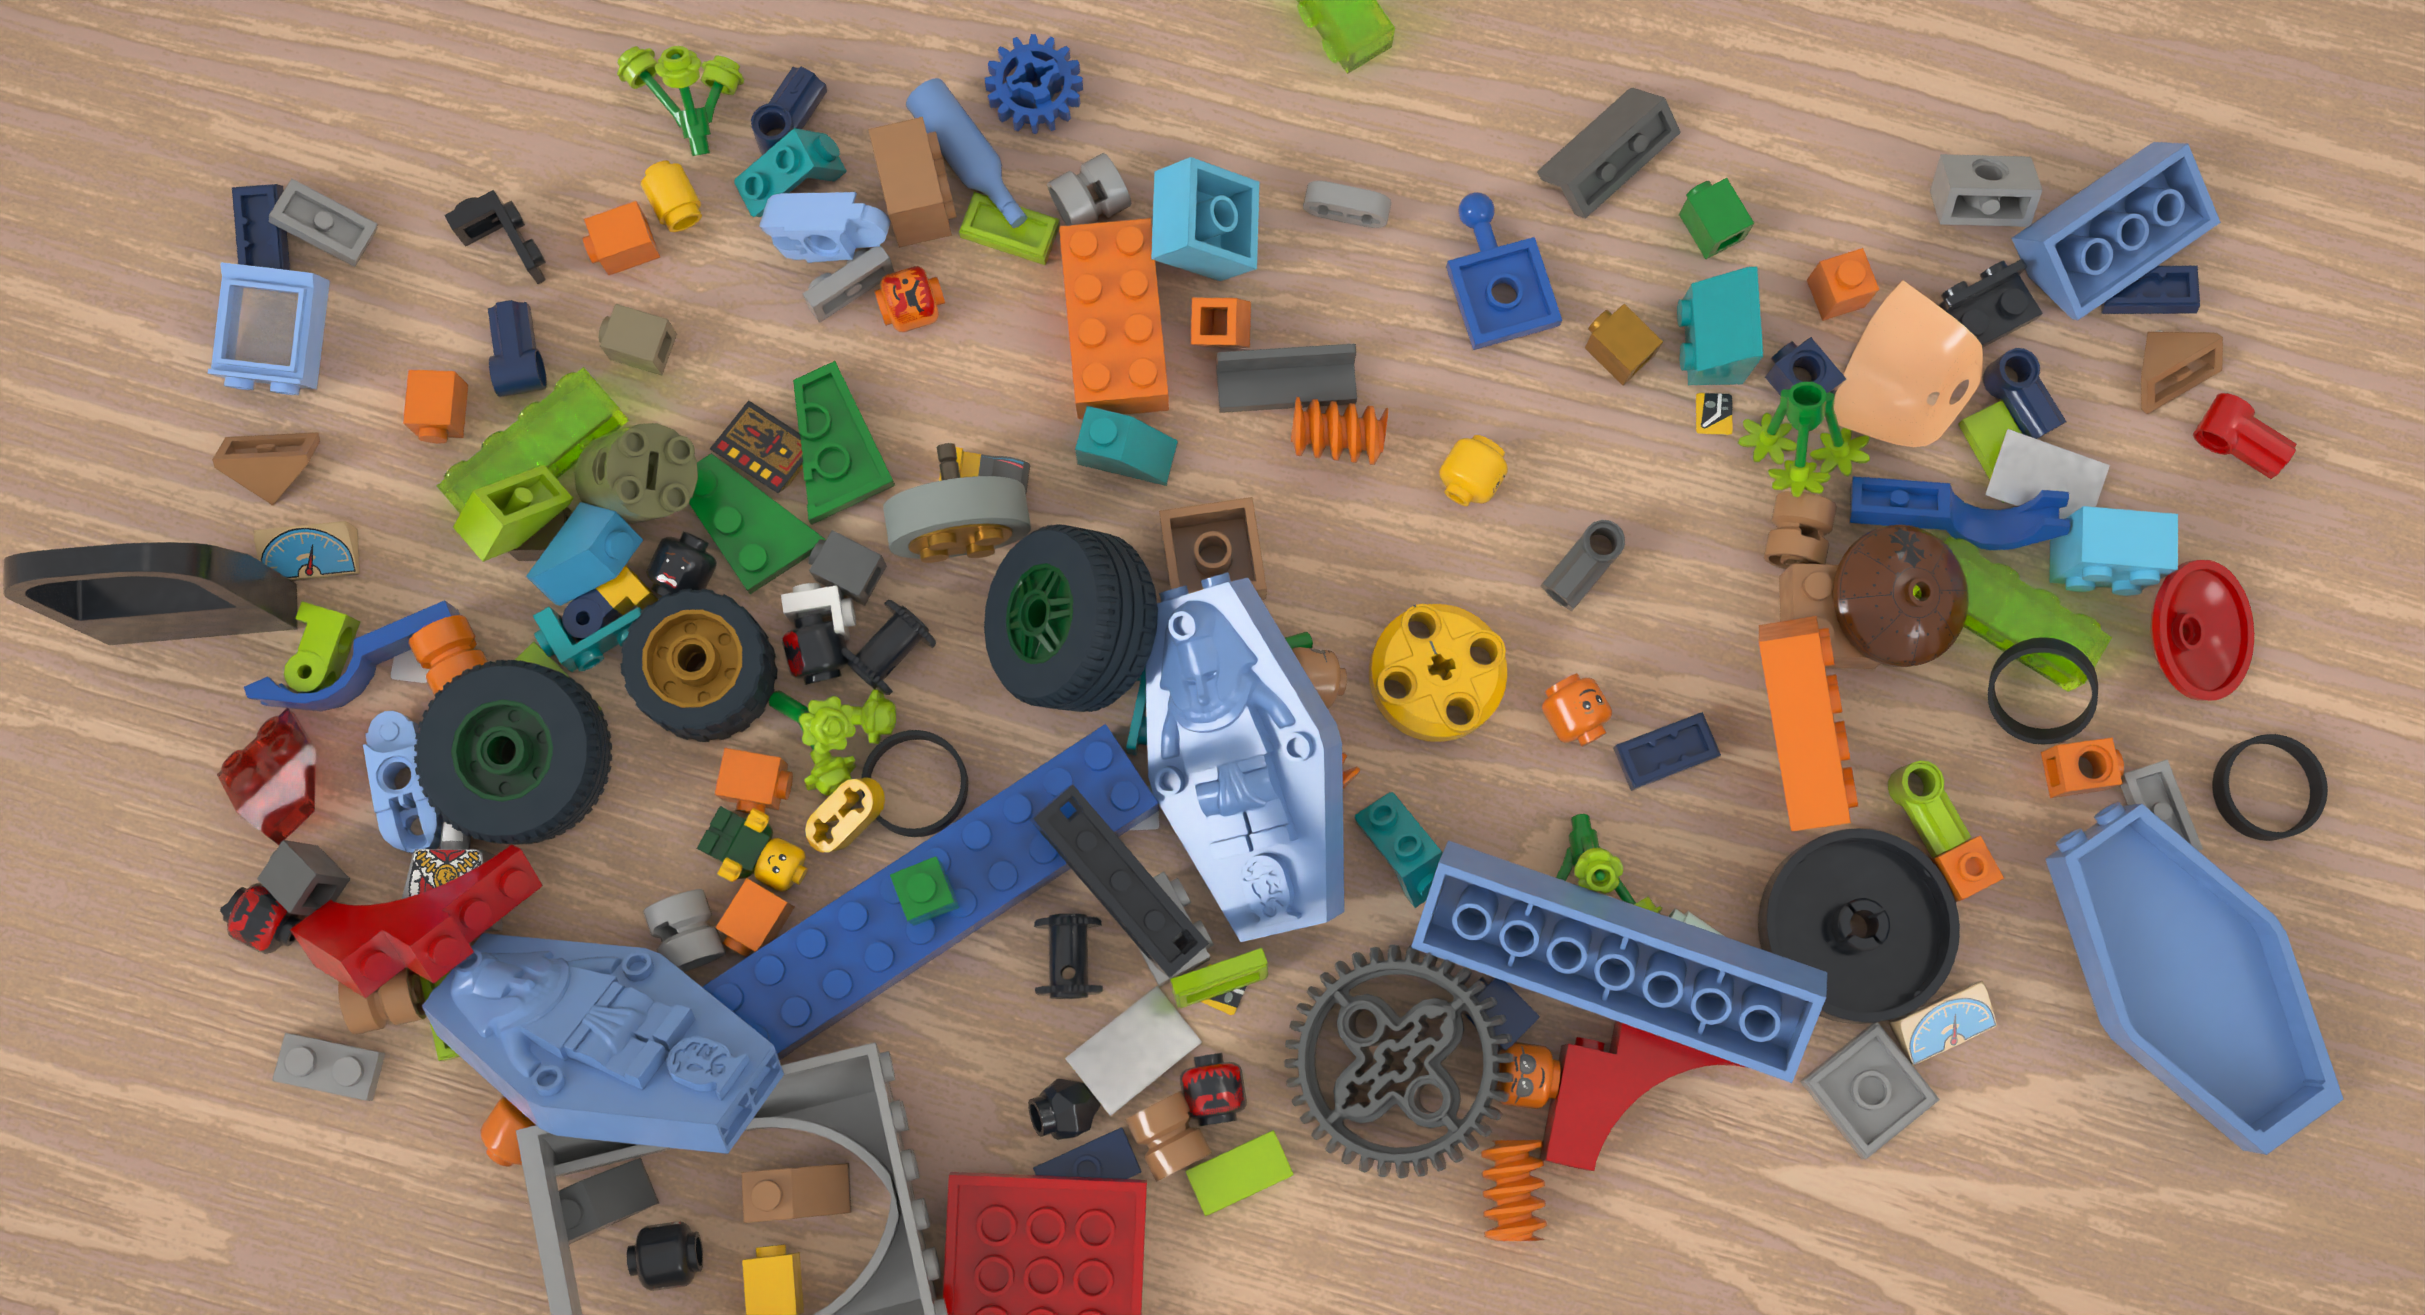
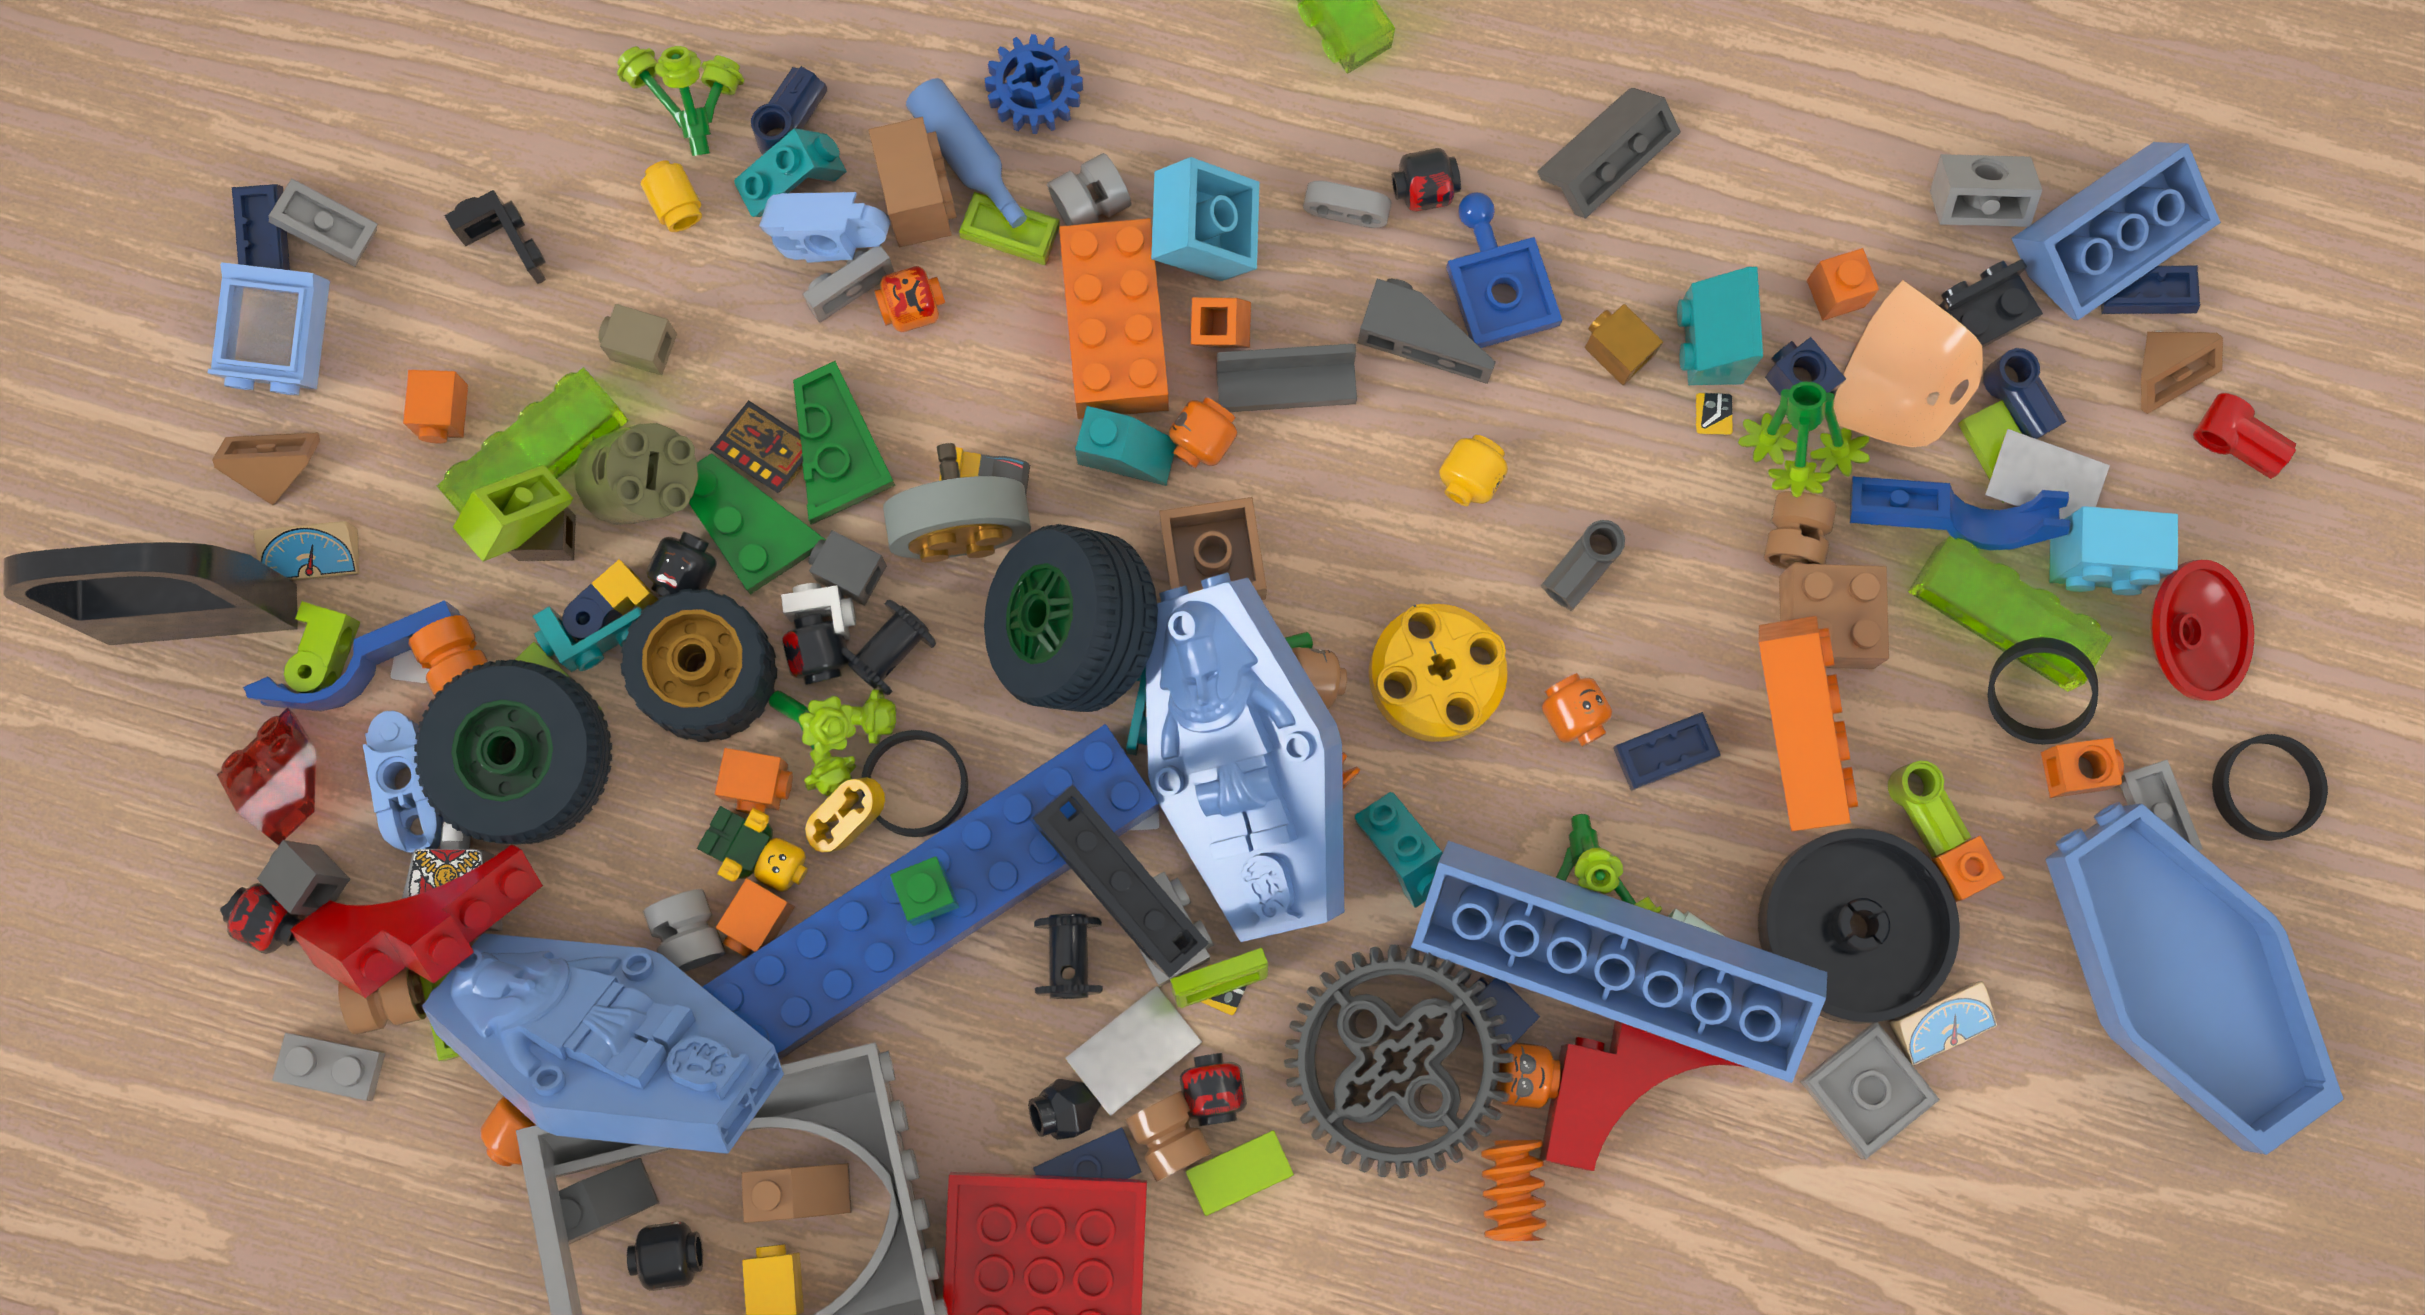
(516, 360): dark blue piece -> none
(584, 554): dark azure slope -> none
(620, 238): orange brick -> none
(1203, 432): none -> orange head
(1338, 431): orange piece -> none
(1415, 329): none -> dark grey slope
(1426, 179): none -> black head
(1715, 217): green brick -> none
(1878, 602): reddish brown dish -> none

